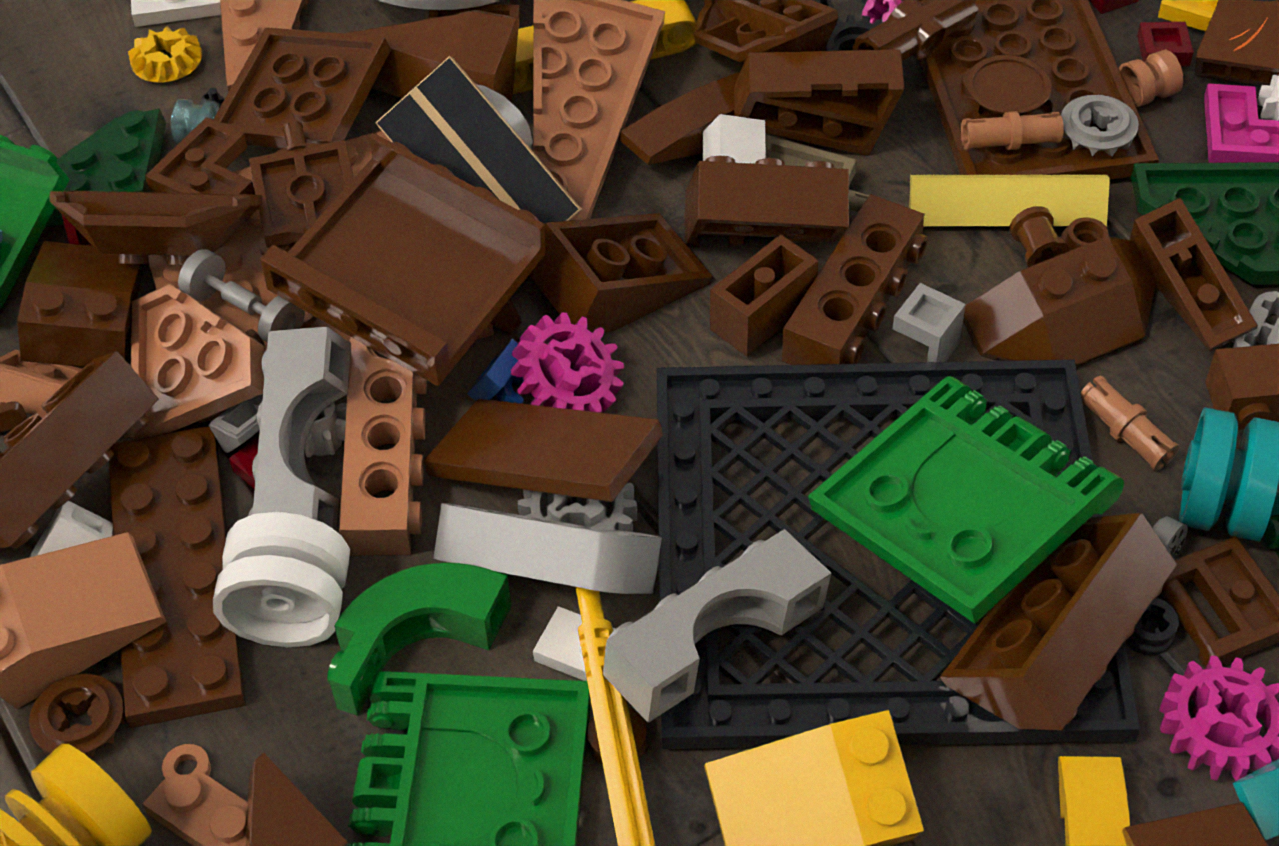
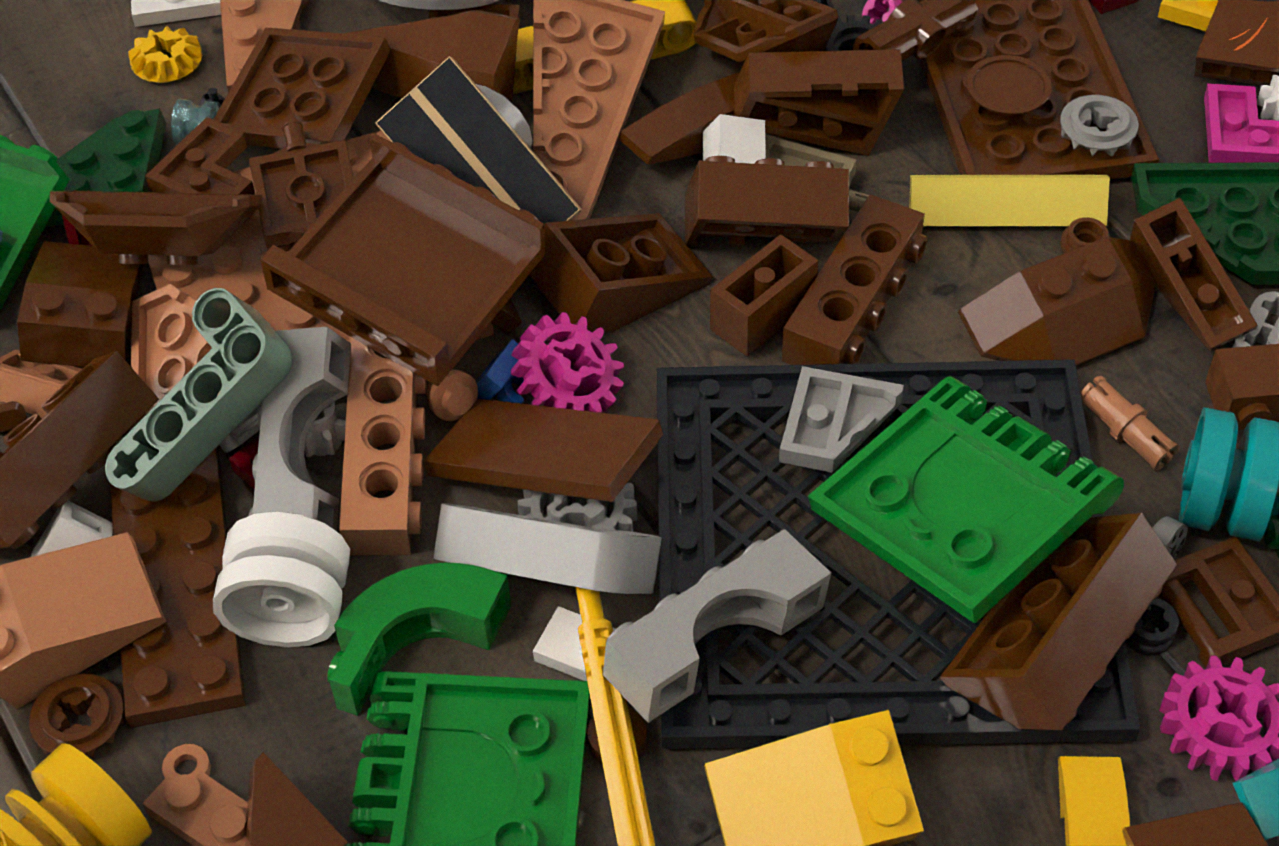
(153, 454): none -> sand green beam
(203, 276): light grey wheel -> none
(453, 395): none -> nougat plate
(834, 417): none -> light grey wing
(931, 320): light grey panel -> none
(1012, 130): nougat pin -> none
(1037, 235): reddish brown bush -> none
(1157, 76): nougat wheel -> none
(1165, 36): dark red plate -> none

